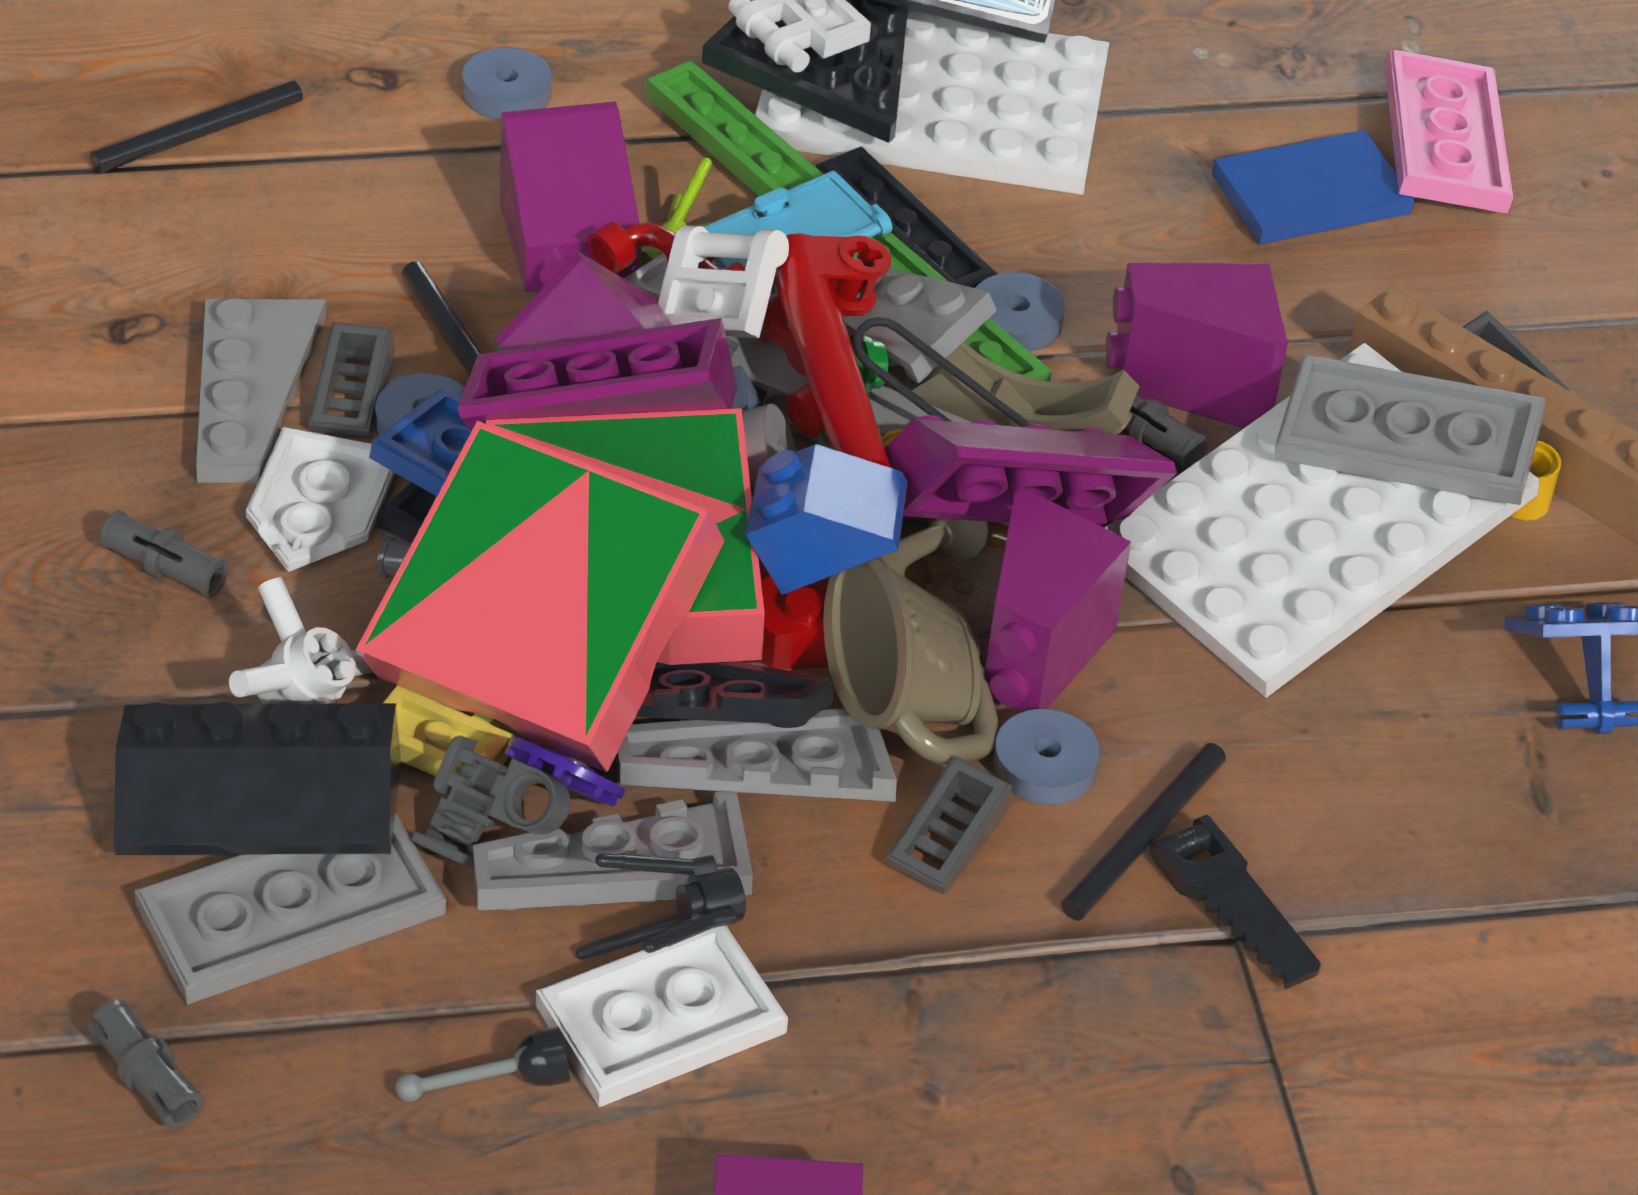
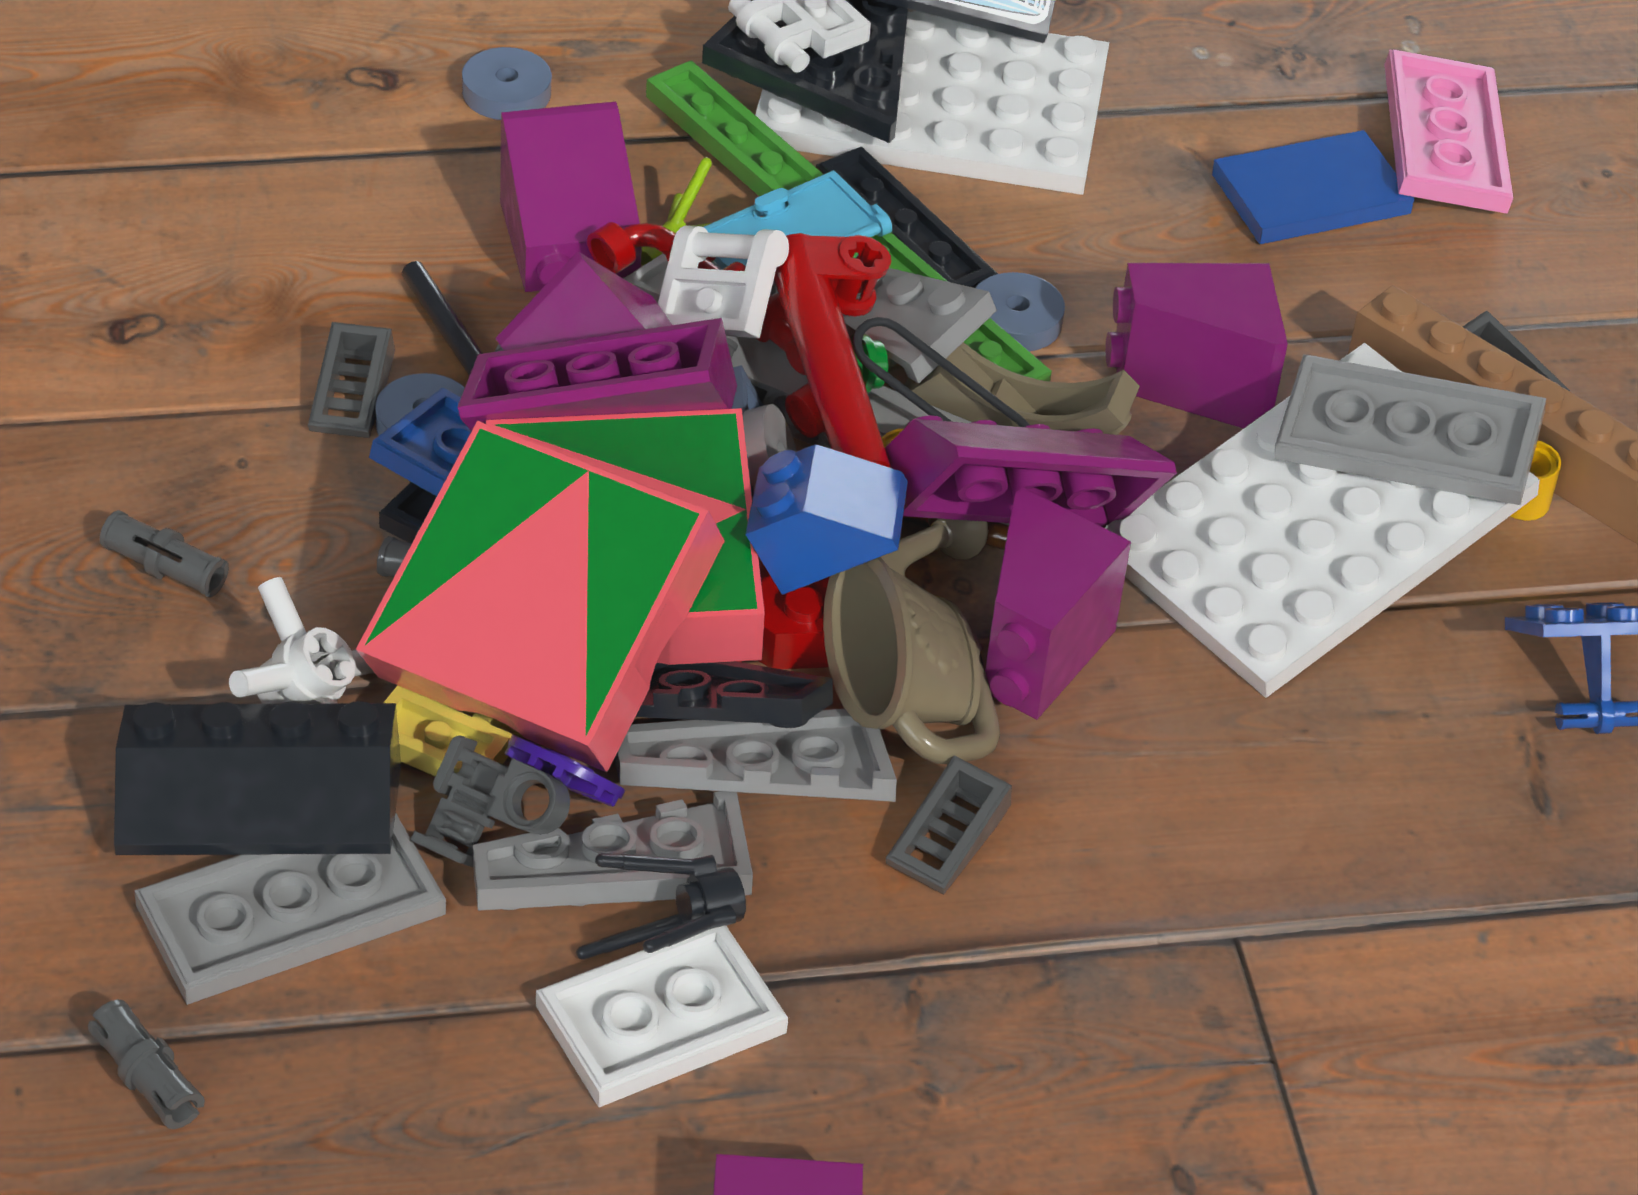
(196, 126): black bar -> none
(249, 379): light grey wing -> none
(317, 496): white tile -> none
(538, 1060): hinge -> none
(1042, 779): sand blue piece -> none
(1143, 832): black bar -> none
(1176, 442): dark grey pin -> none
(1235, 897): black piece -> none

